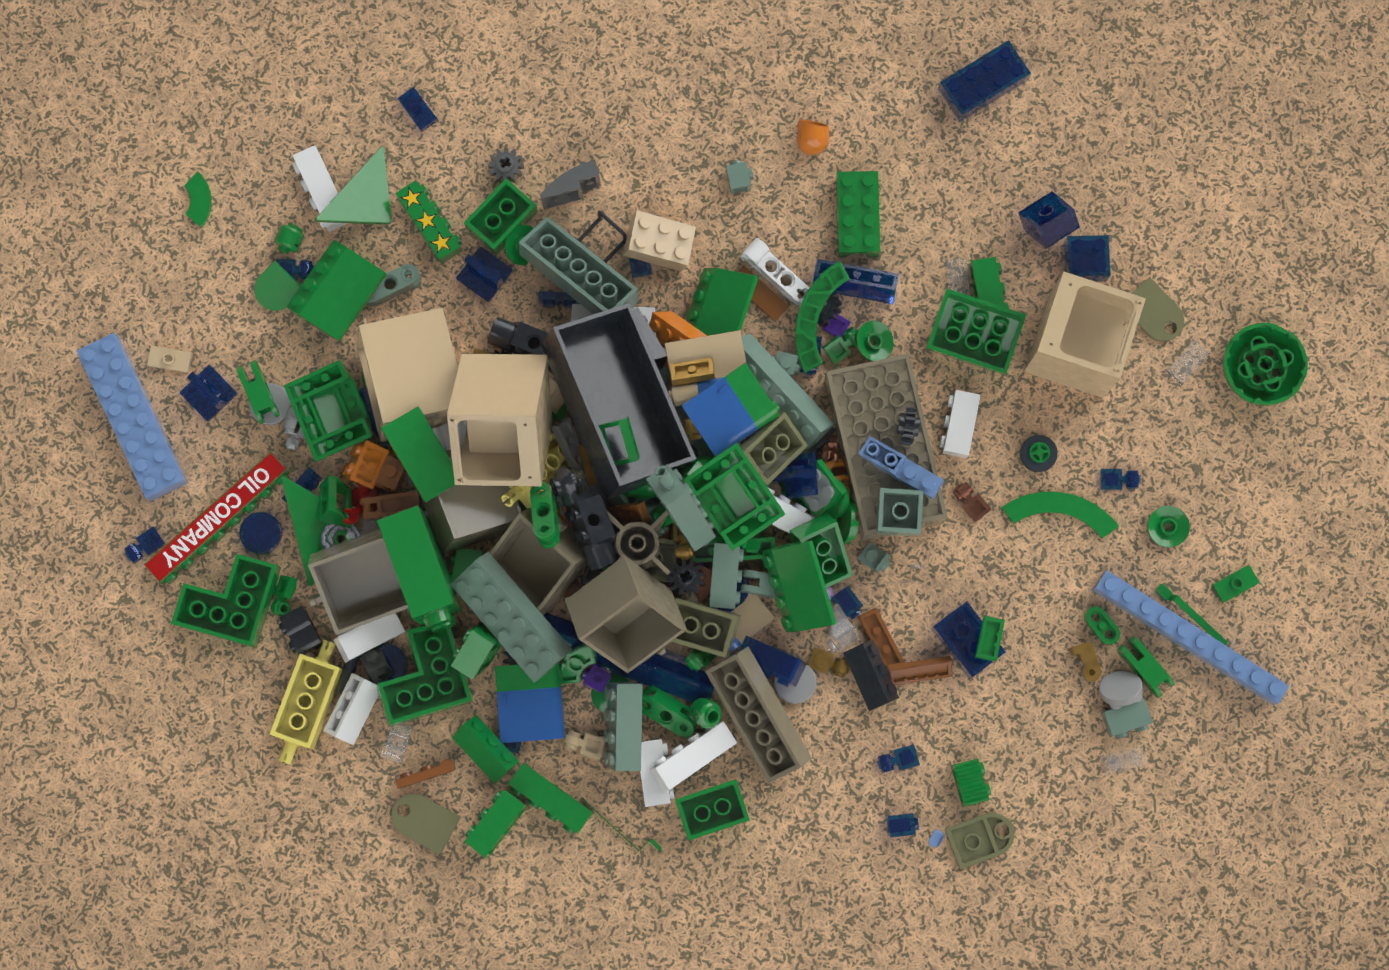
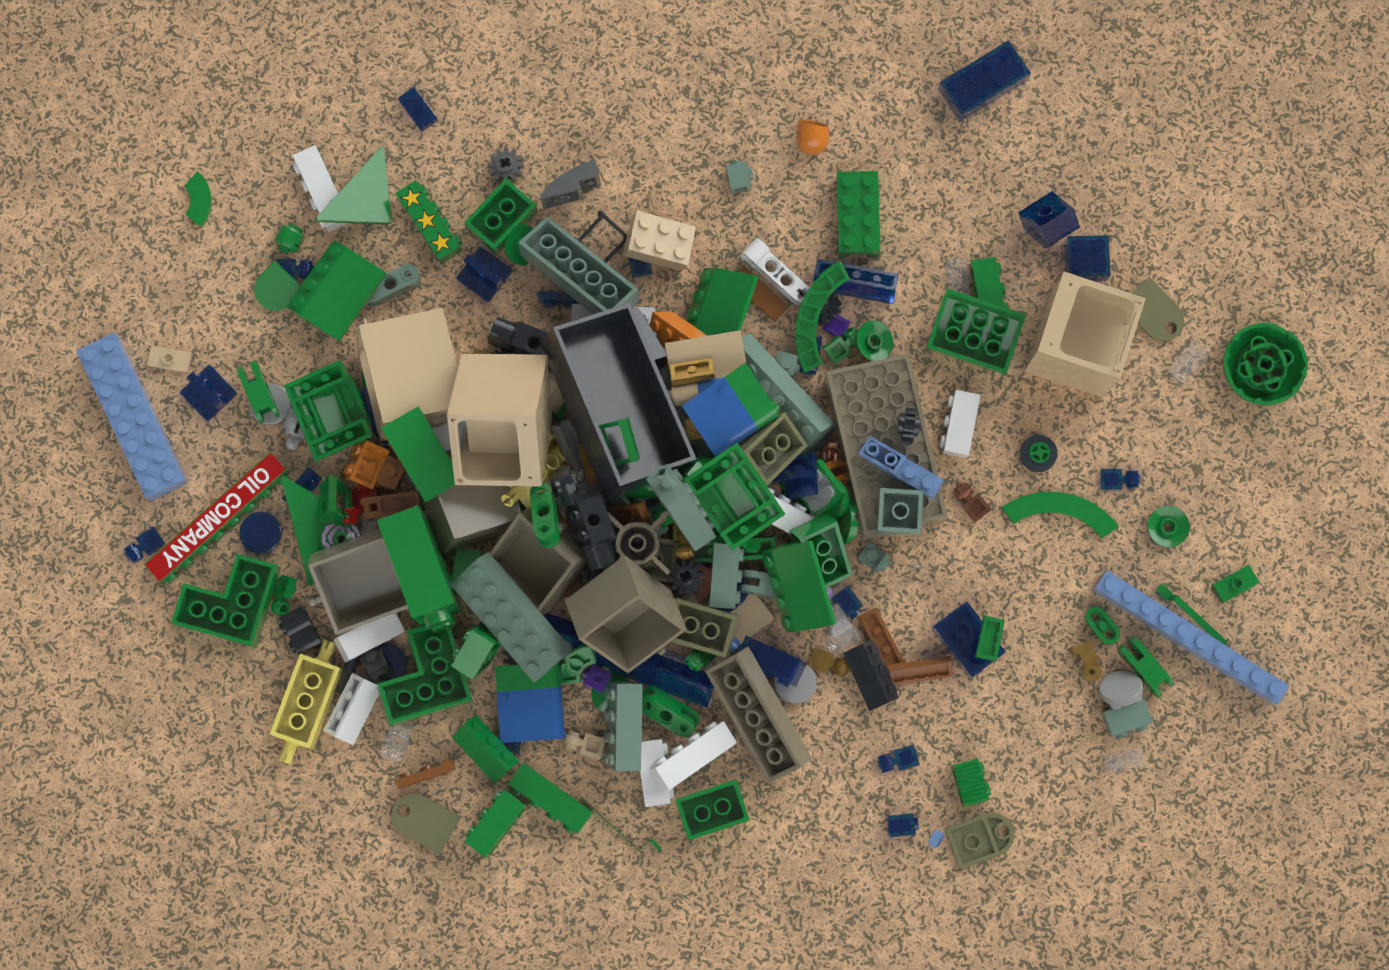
(705, 712): green head -> none

